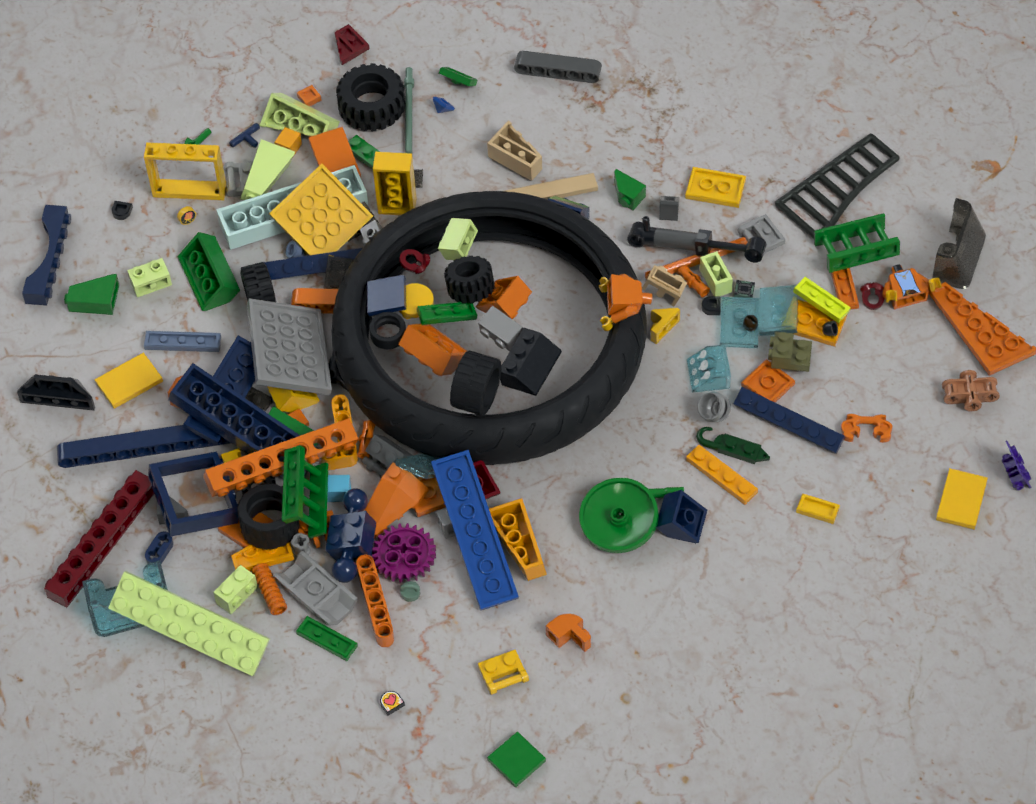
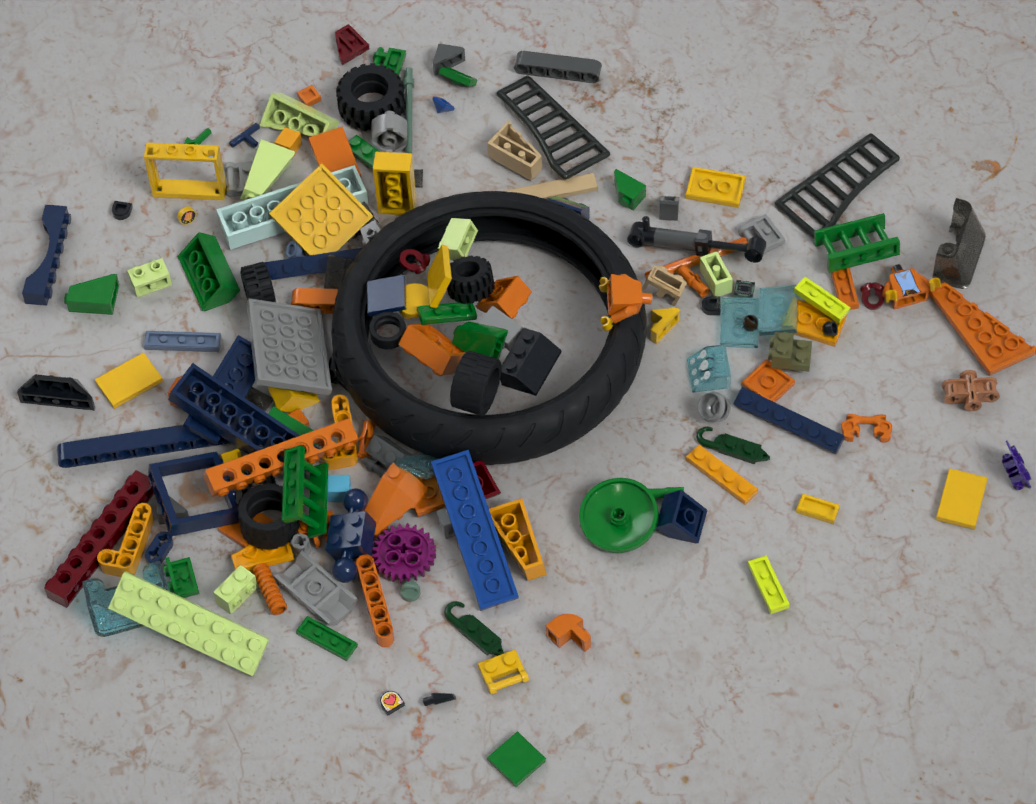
(131, 540): none -> light orange beam
(182, 577): none -> green bracket
(389, 132): none -> light grey brick
(392, 59): none -> green plate
(438, 698): none -> black bar
(439, 276): none -> yellow tile
(447, 57): none -> dark grey slope
(475, 631): none -> dark green plate
(480, 338): none -> green slope
(570, 121): none -> pearl dark grey bar
(768, 584): none -> neon yellow plate

